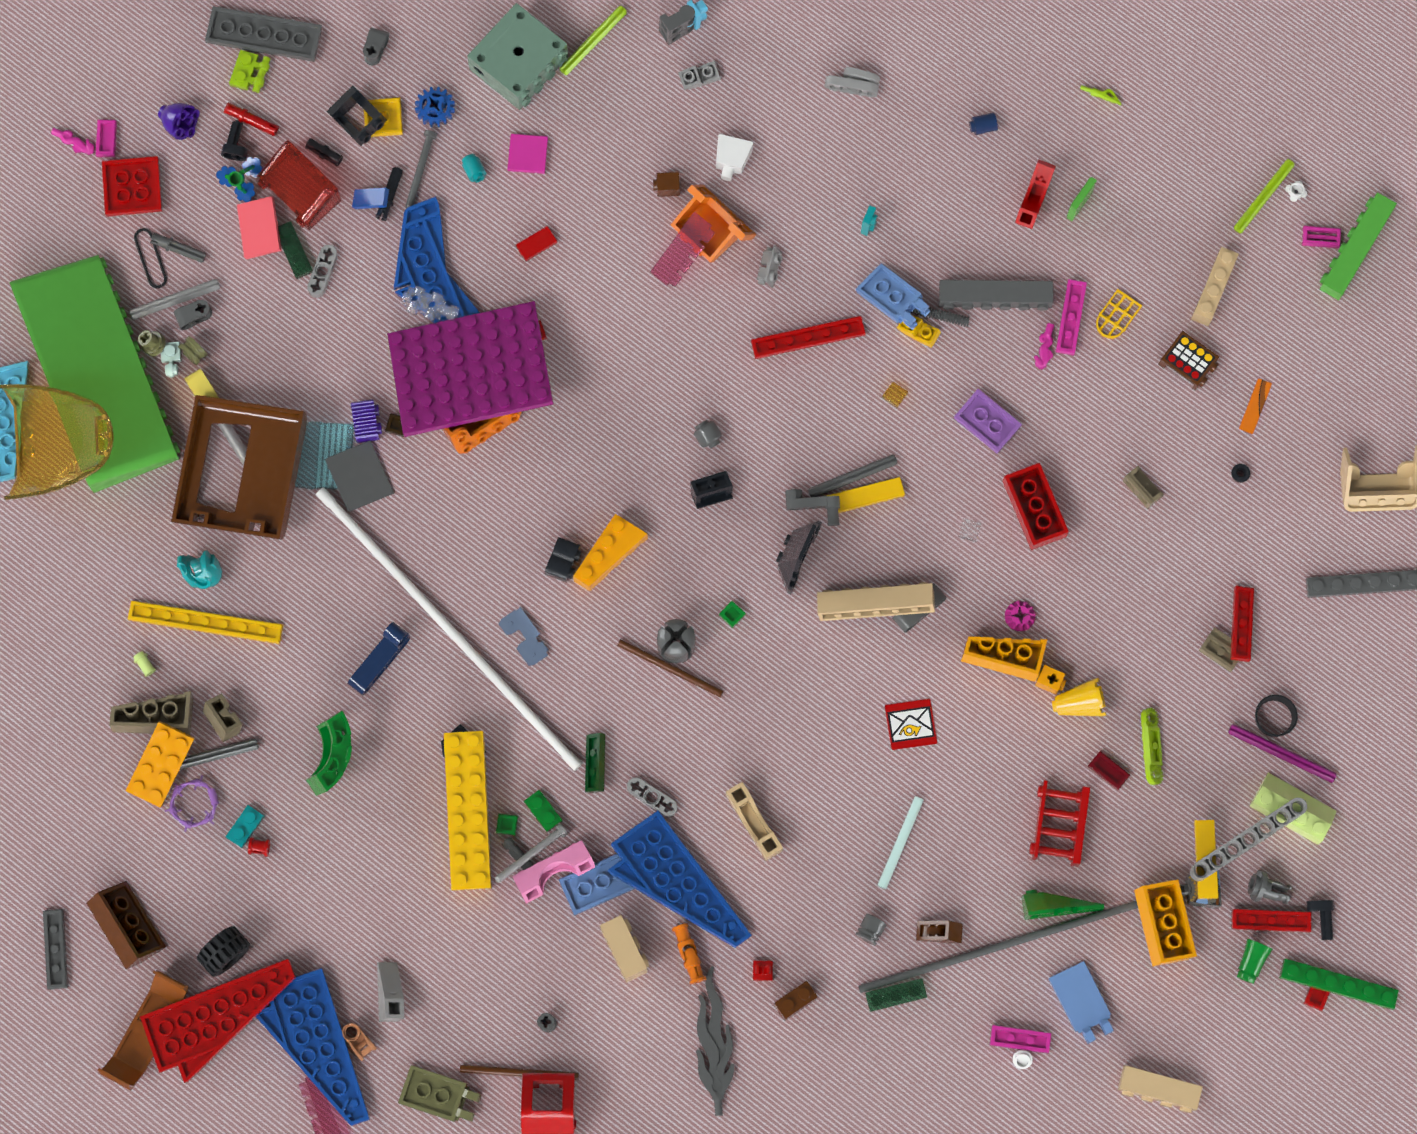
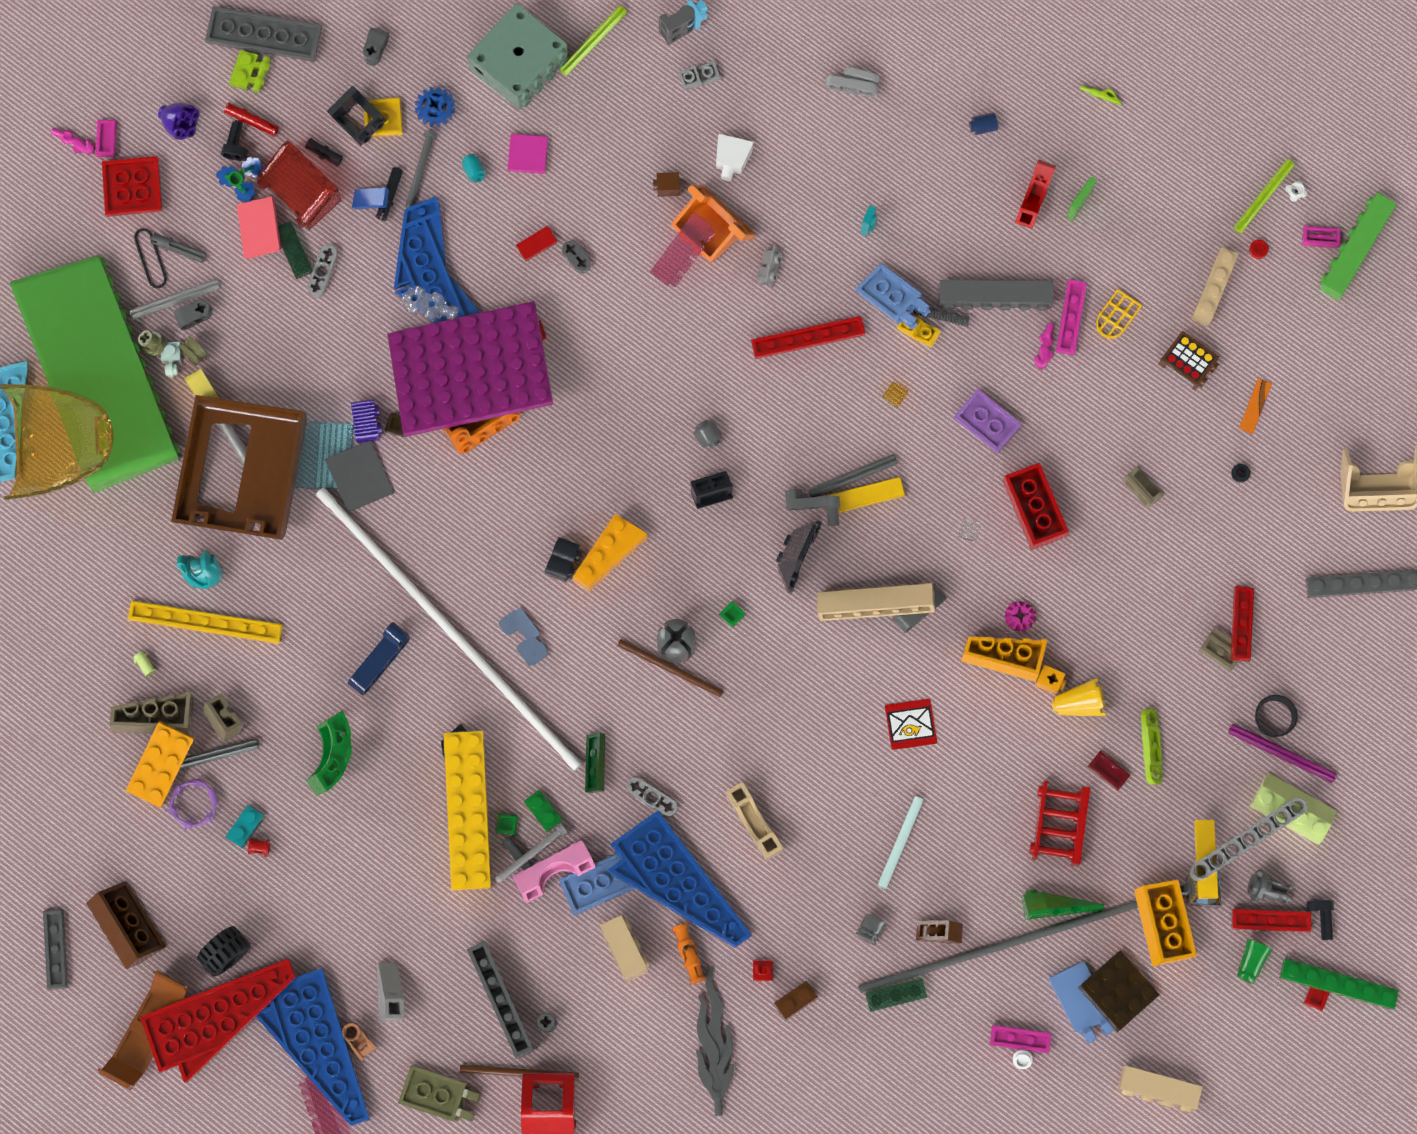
(500, 1000): none -> dark grey brick
(578, 254): none -> dark grey beam
(1118, 991): none -> dark brown plate
(1258, 249): none -> red tile

